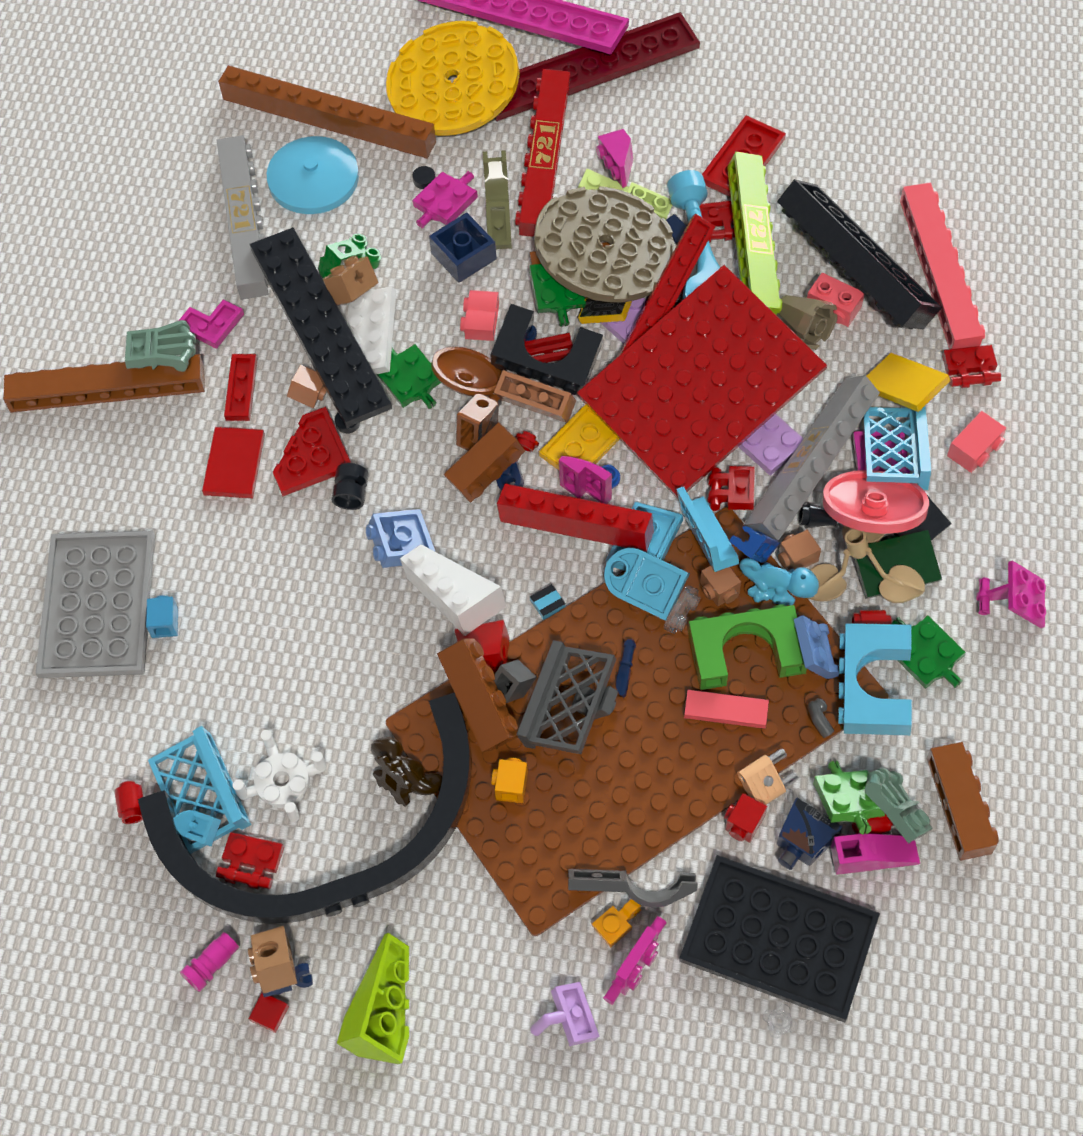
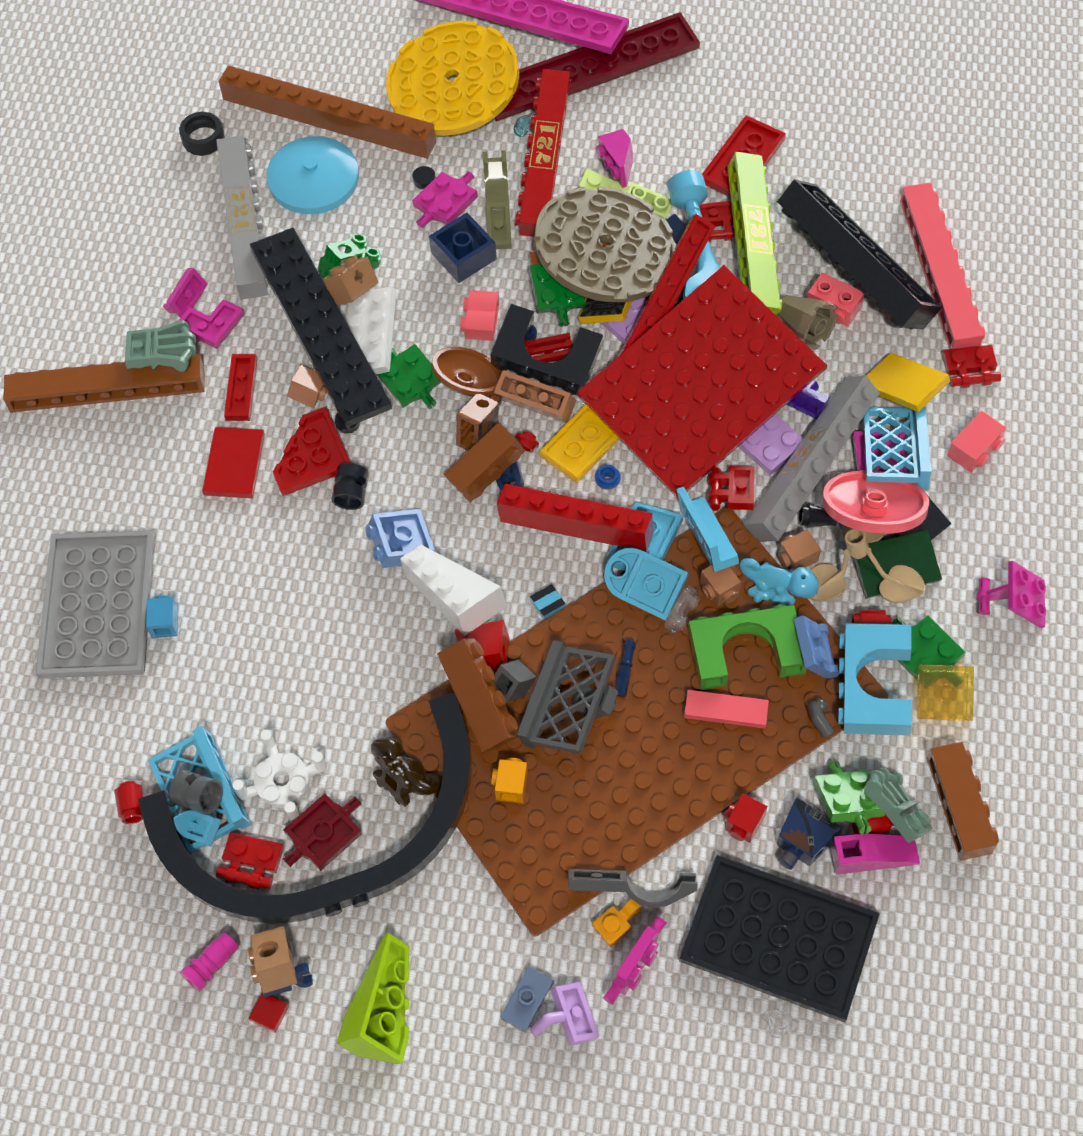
(185, 293): none -> dark pink plate
(196, 792): none -> dark grey wheel
(200, 120): none -> black tyre
(322, 832): none -> dark red plate
(522, 125): none -> clear light blue arm
(527, 999): none -> sand blue plate
(585, 477): dark pink slope -> none
(758, 545): blue hinge -> none
(762, 779): light nougat piece -> none
(810, 401): none -> dark purple tile
(945, 692): none -> clear yellow plate

